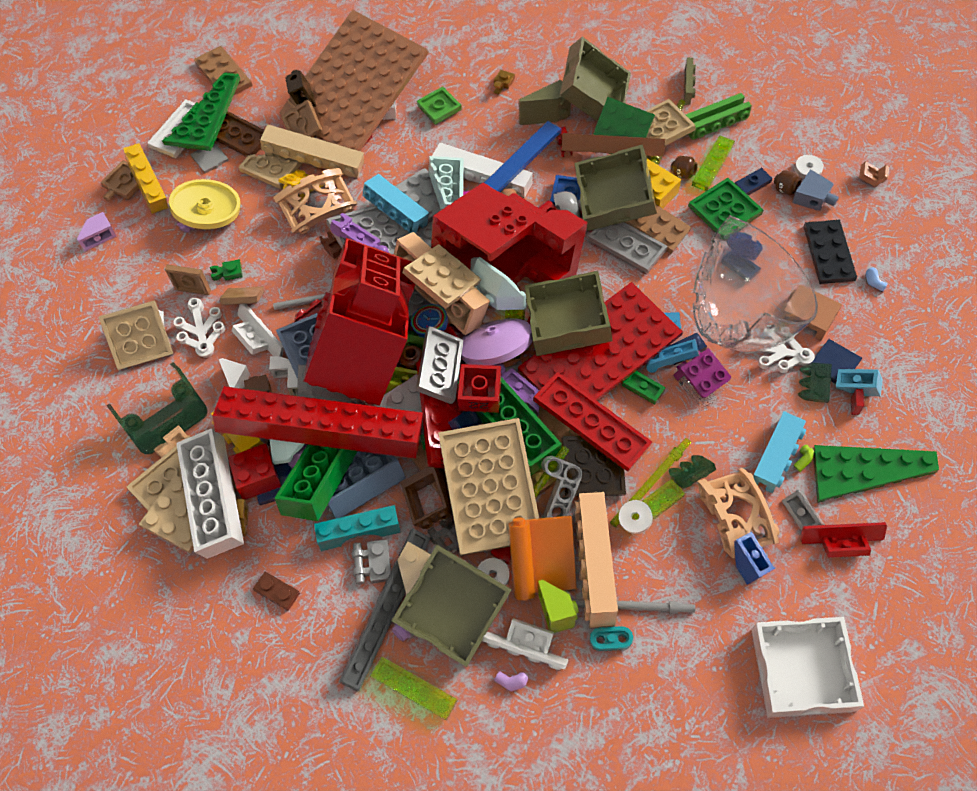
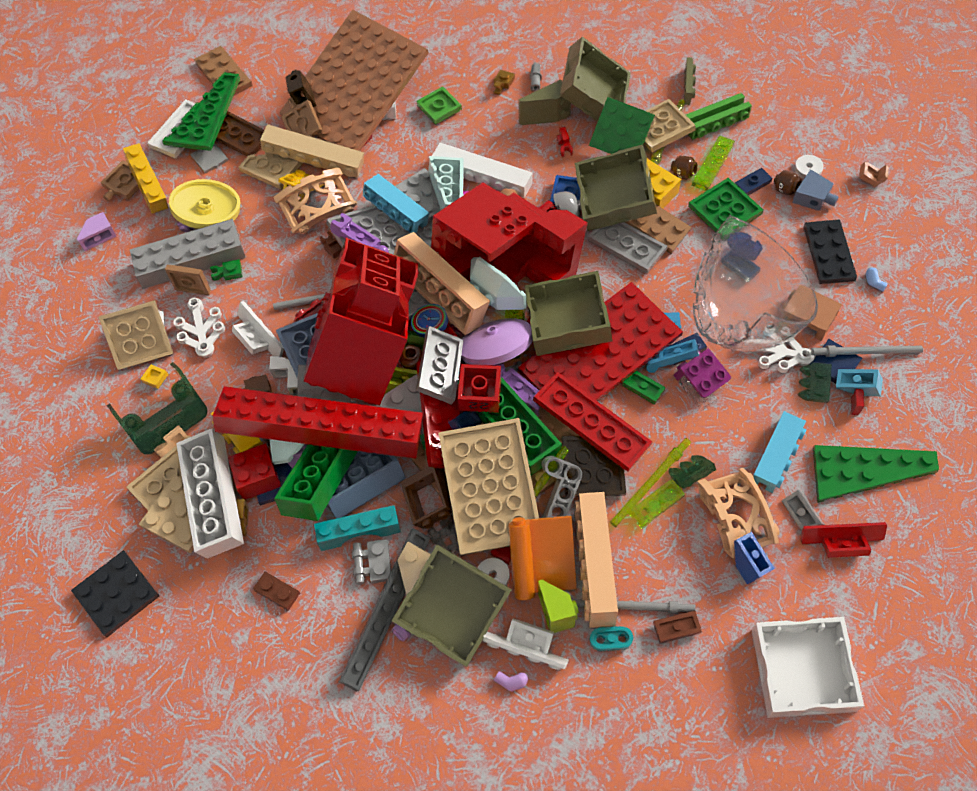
(115, 593): none -> black plate
(154, 376): none -> yellow plate
(193, 249): none -> light grey brick
(234, 373): white slope -> none
(242, 295): medium nougat tile -> none
(414, 688): clear neon green plate -> none
(441, 276): tan plate -> none
(523, 156): blue tile -> none
(535, 76): none -> light grey axle
(610, 144): dark orange tile -> none
(635, 526): white piece -> none
(677, 627): none -> copper plate
(805, 459): lime arm -> none
(832, 350): none -> light grey bar

